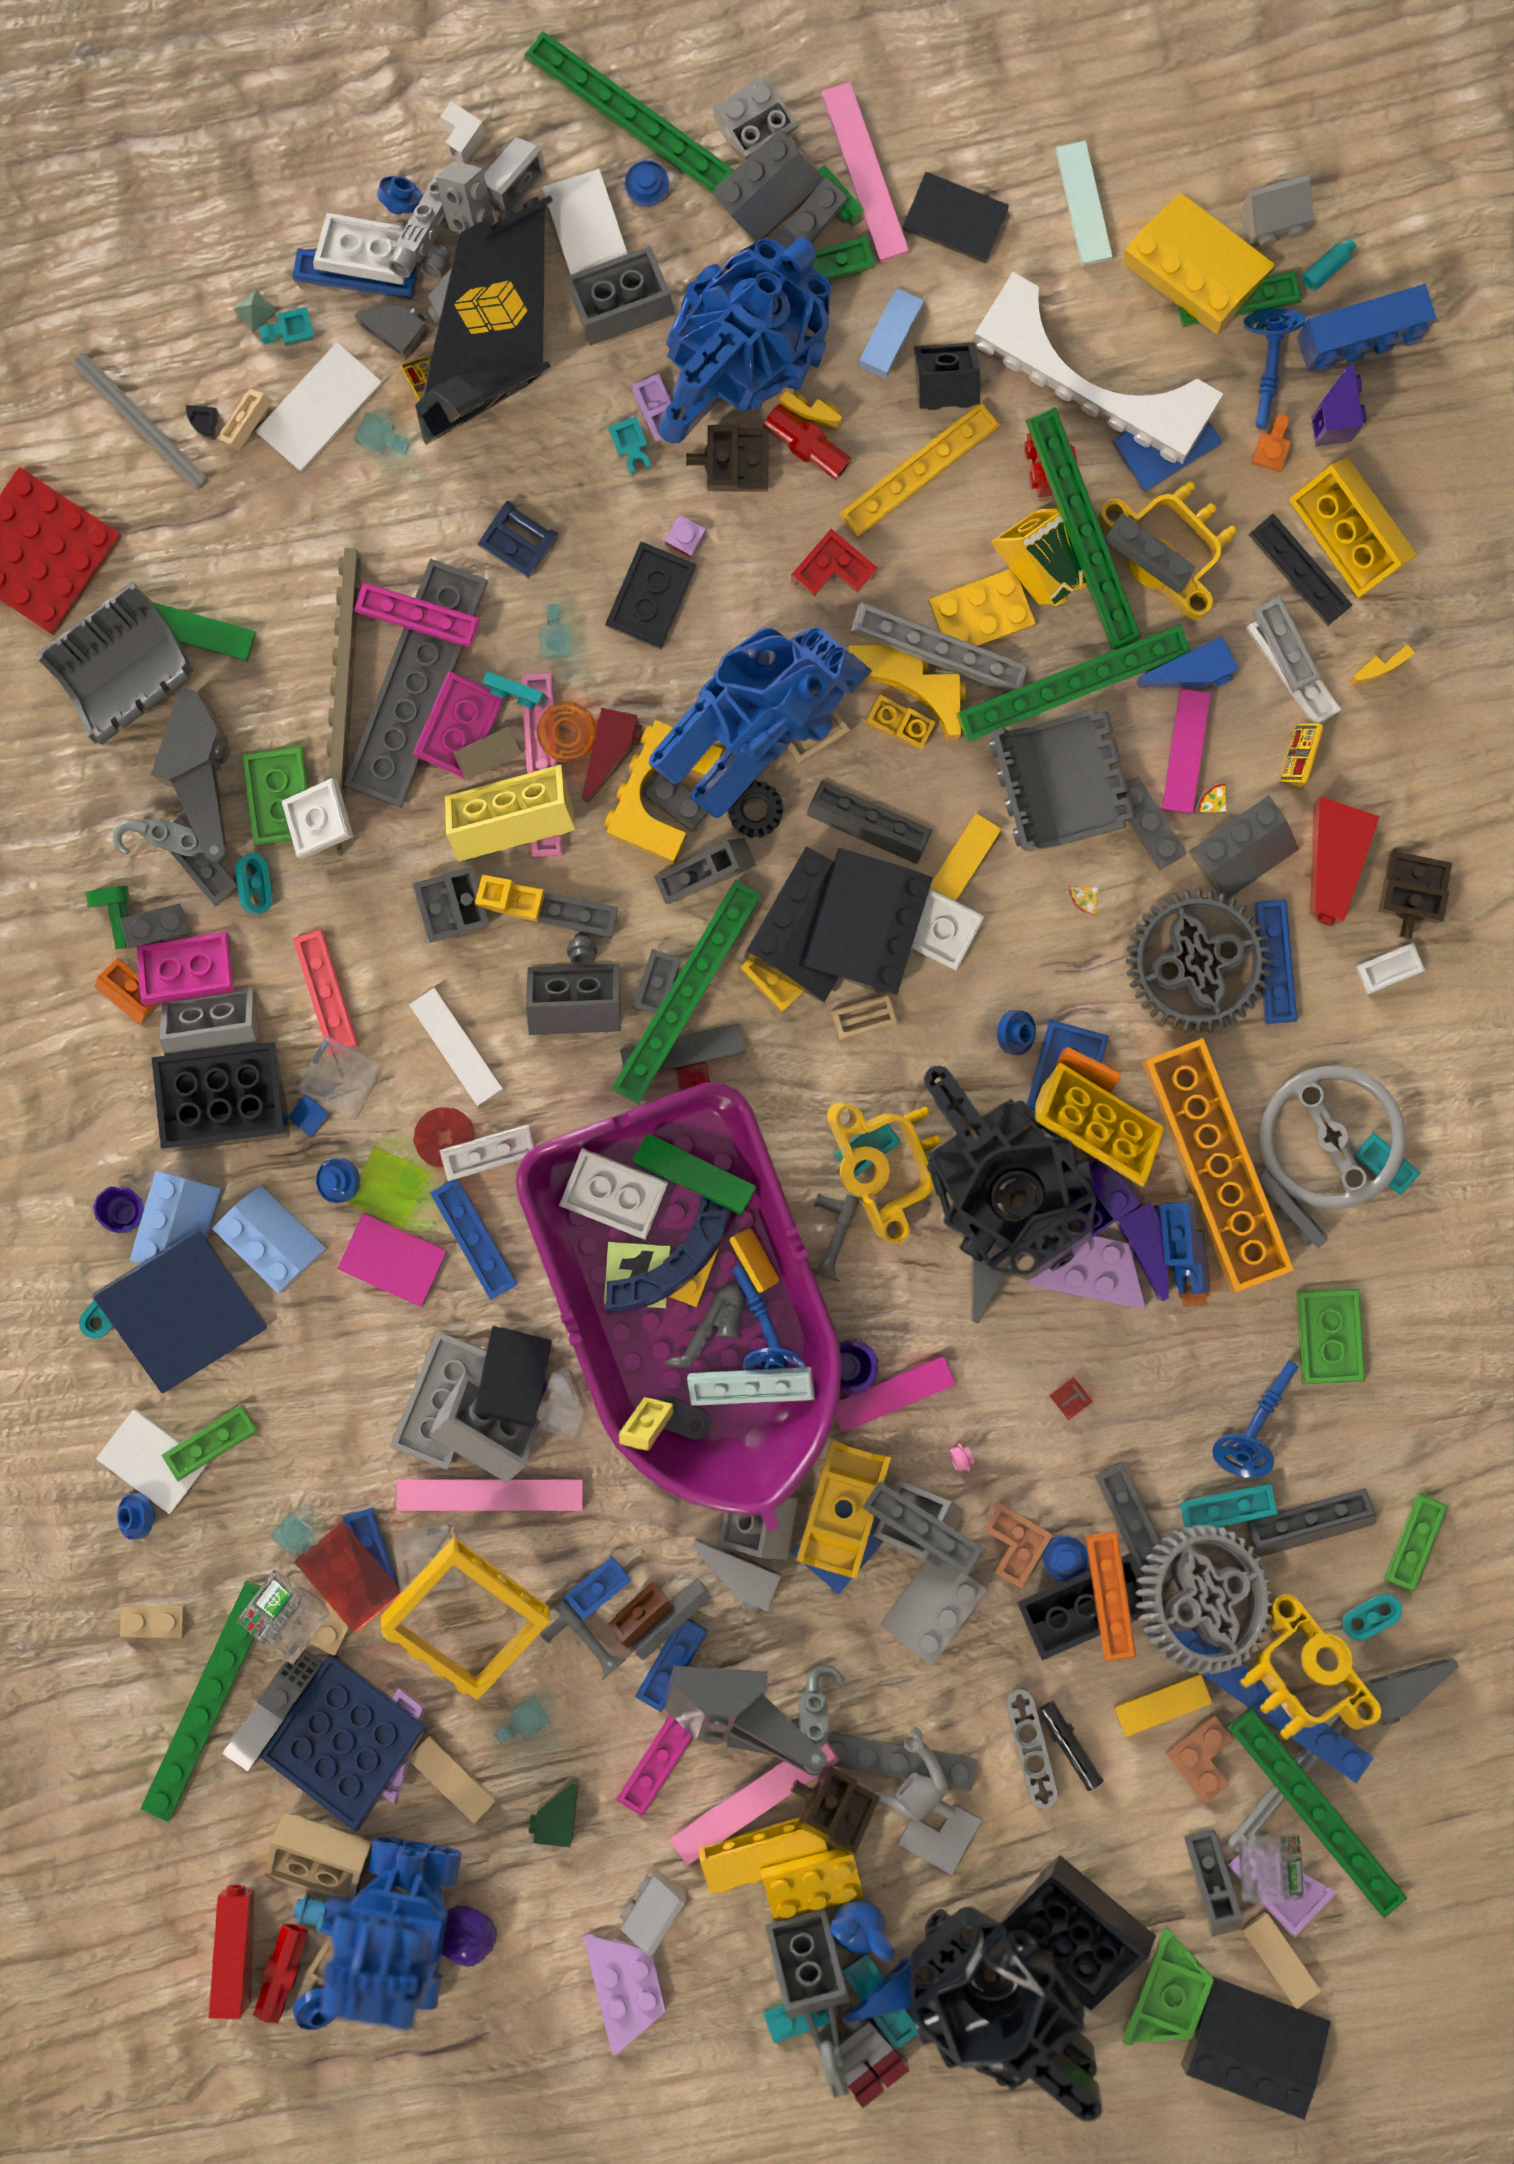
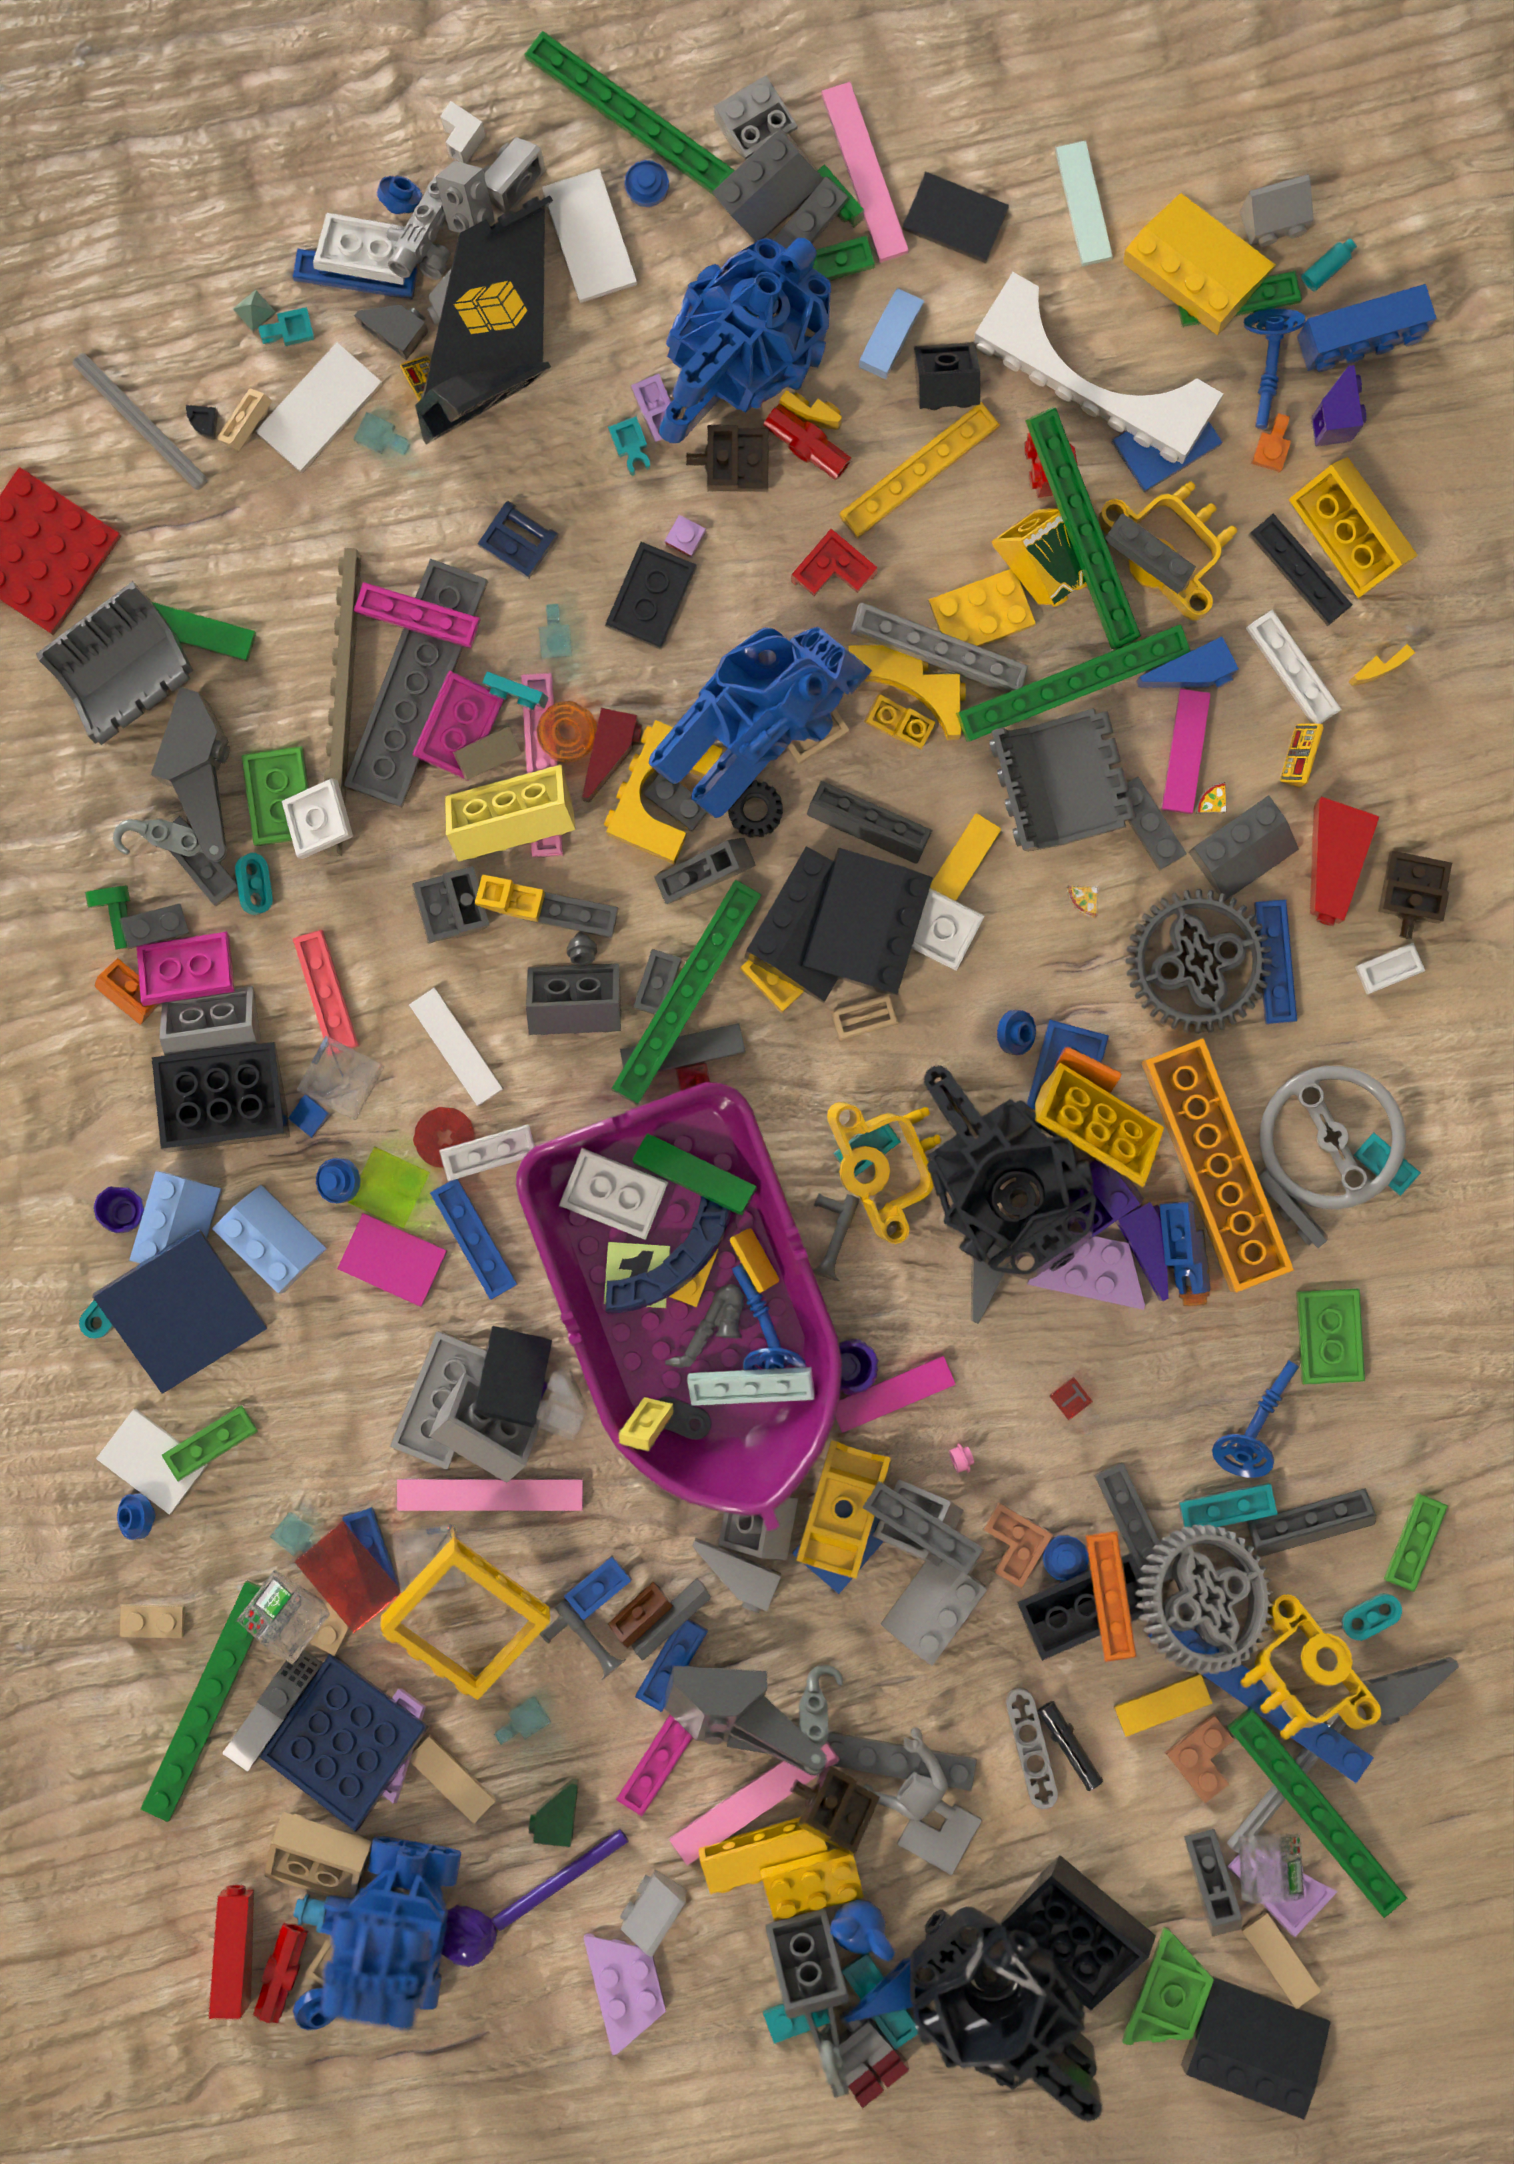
(560, 1880): none -> dark purple piece
(620, 295): dark grey slope -> none
(1286, 644): light grey tile -> none

